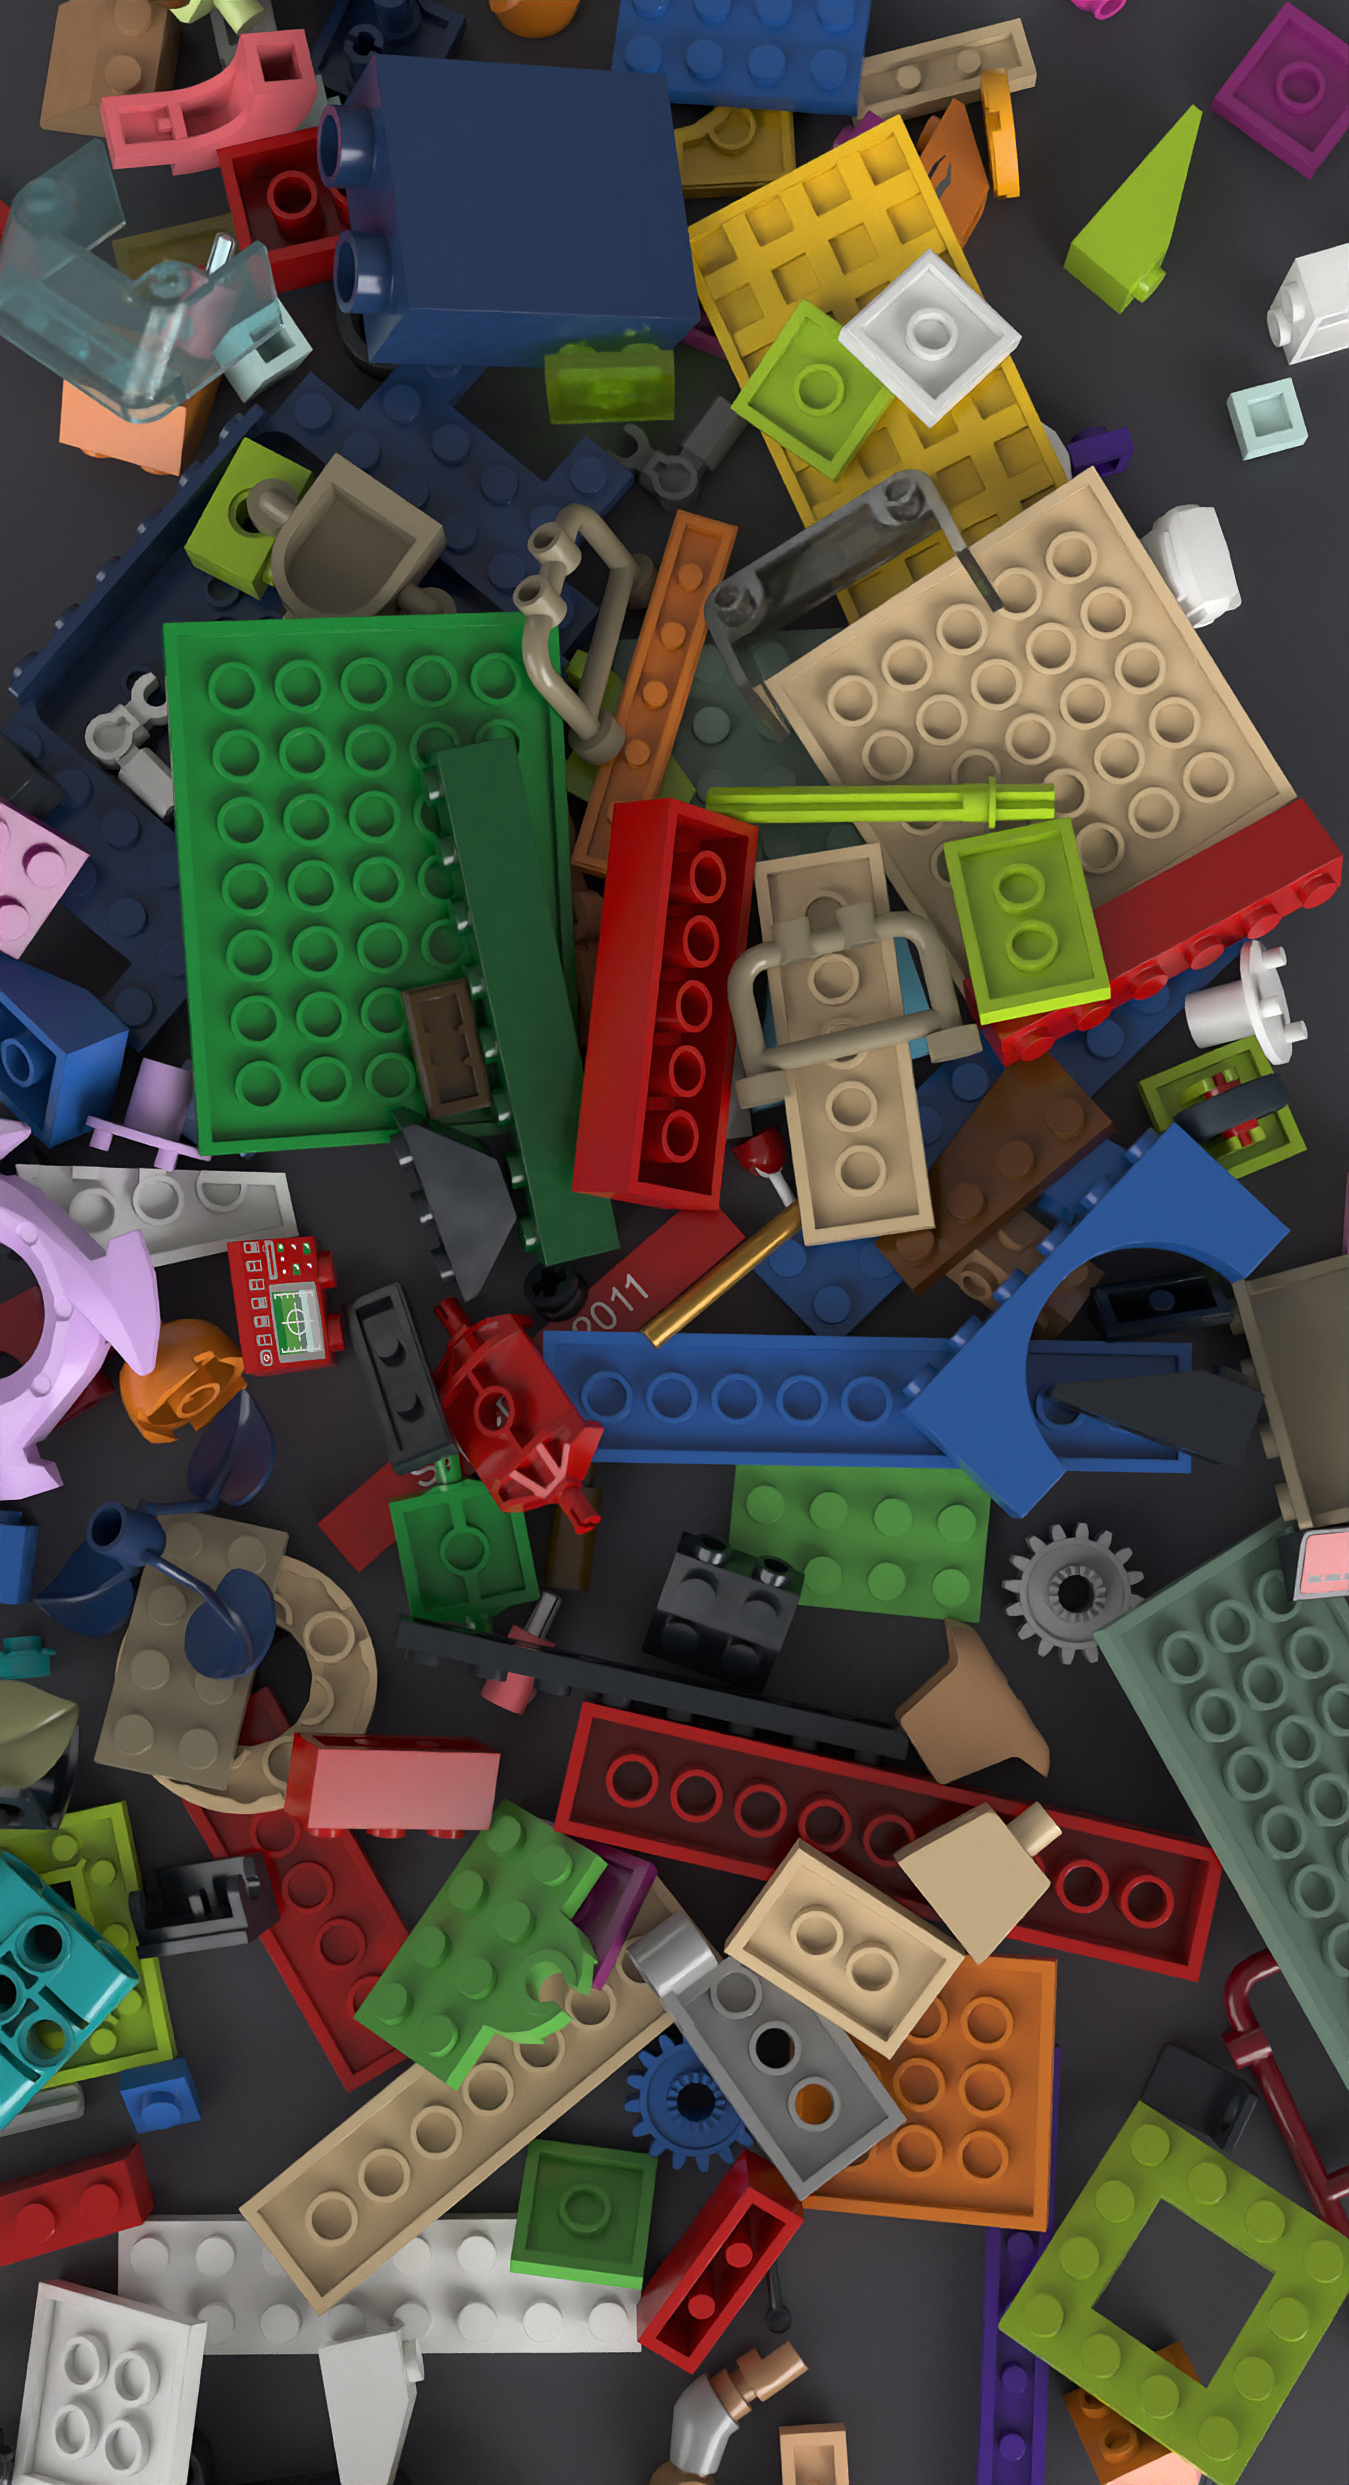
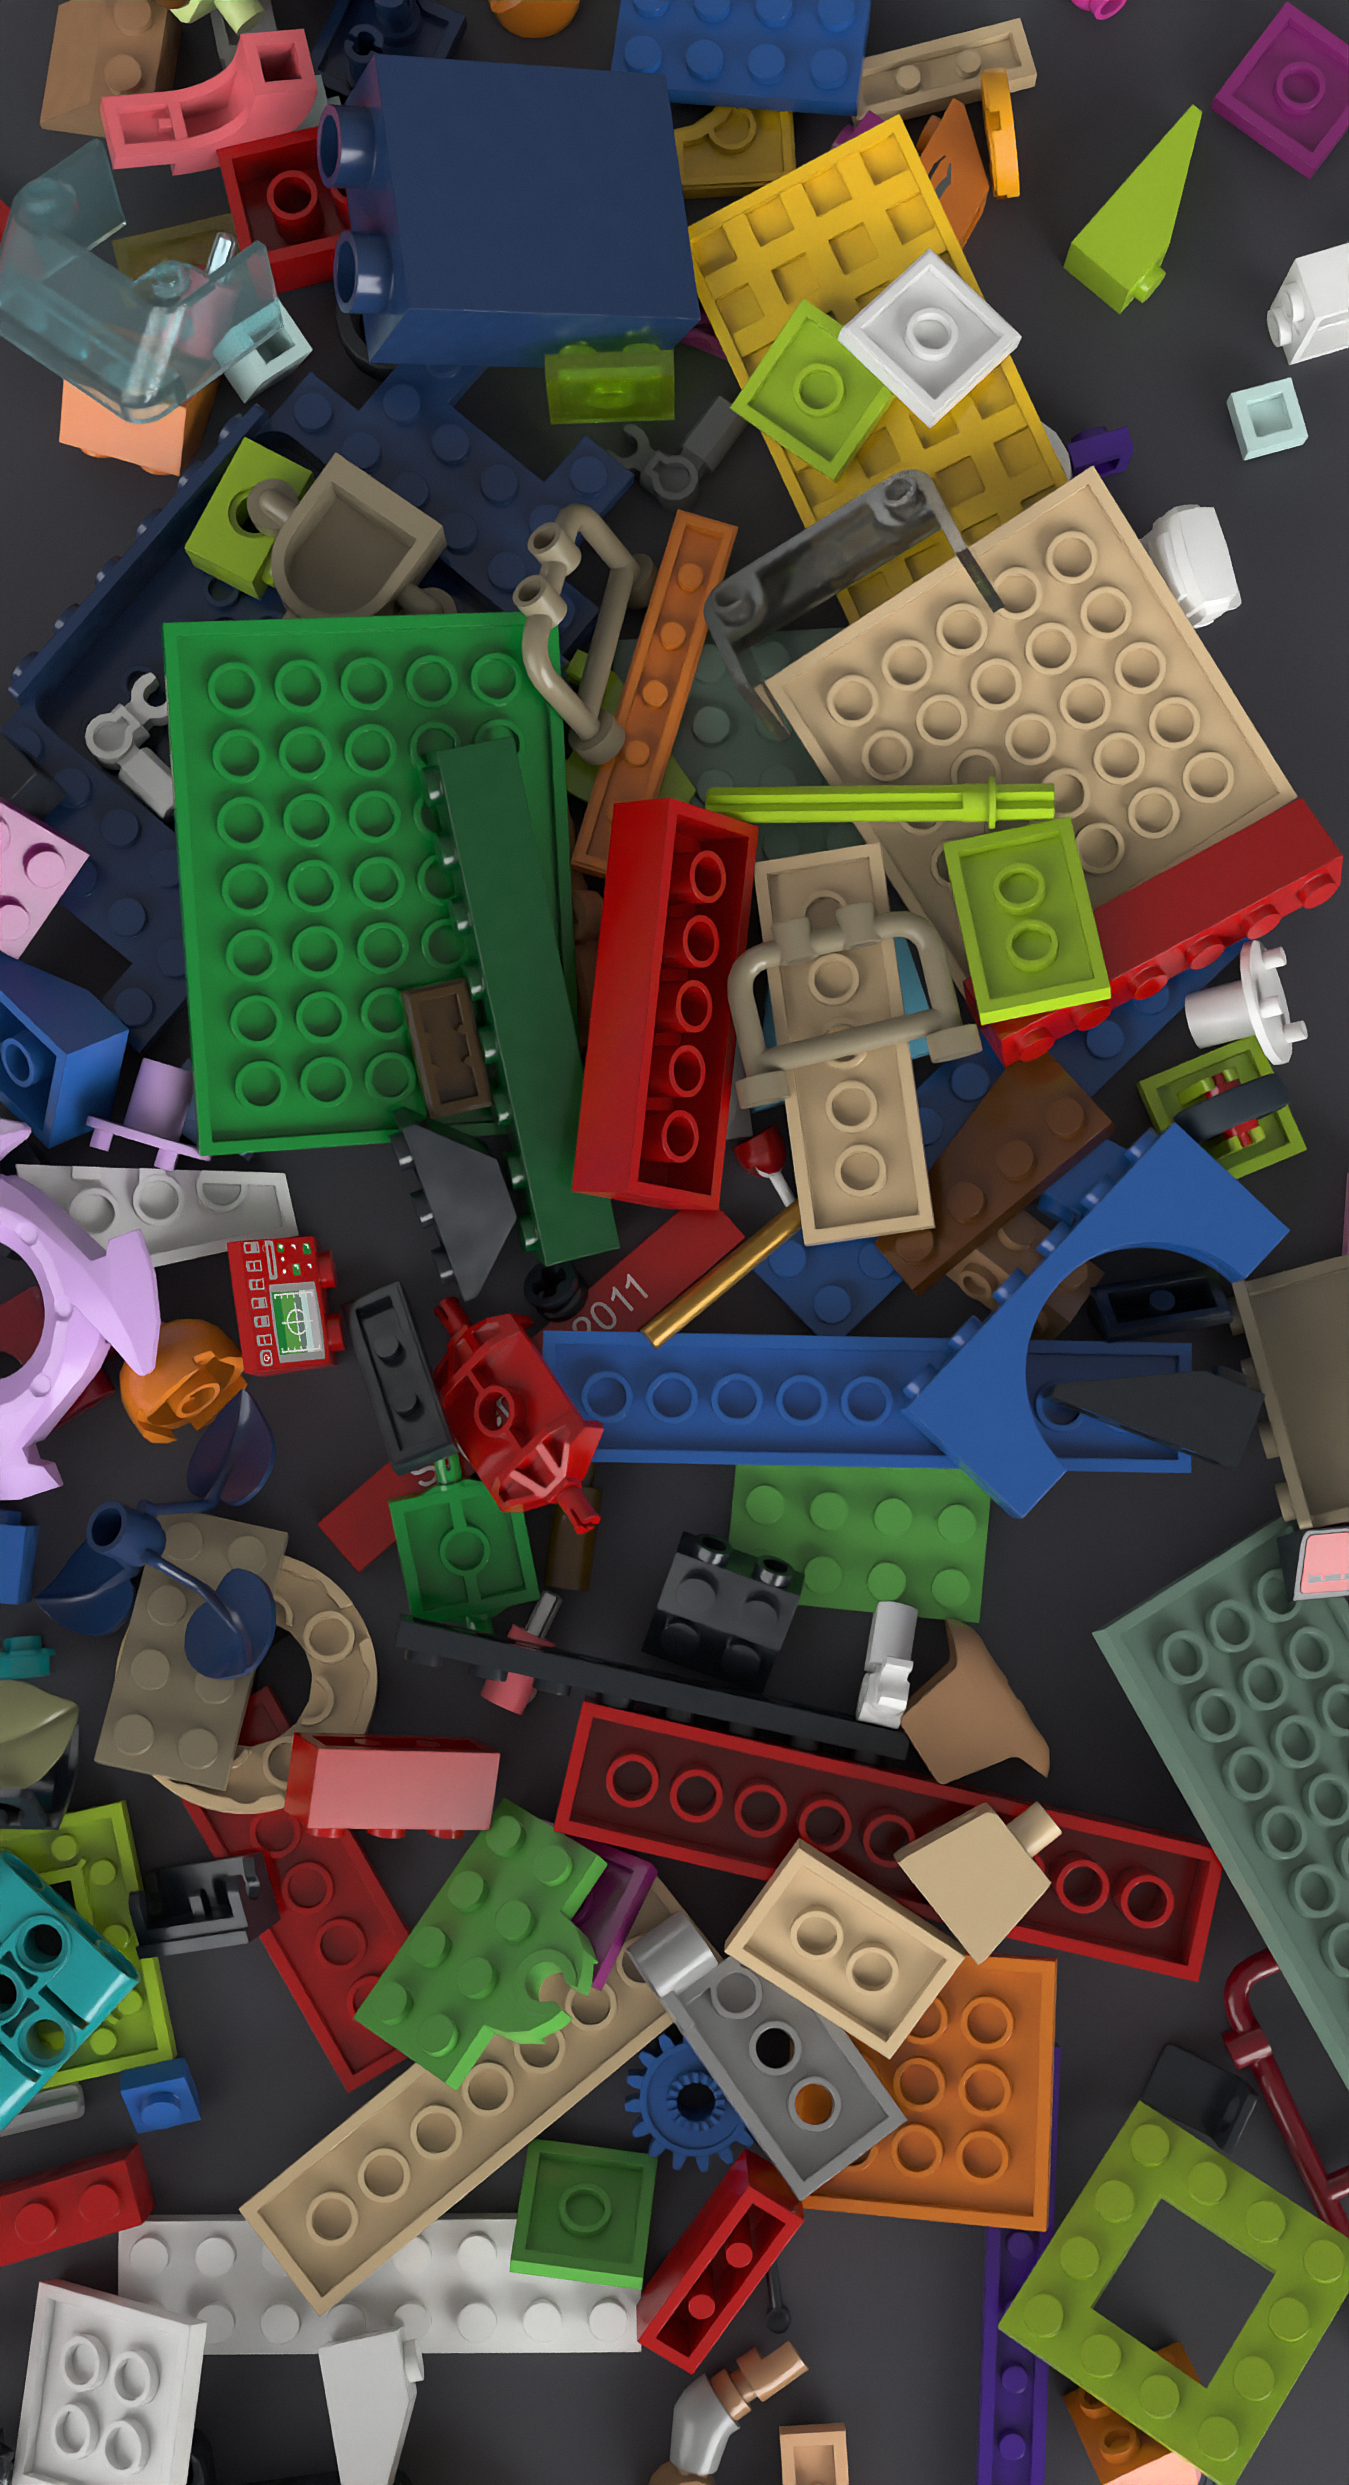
(888, 1659): none -> white bar
(1047, 1568): light grey gear -> none

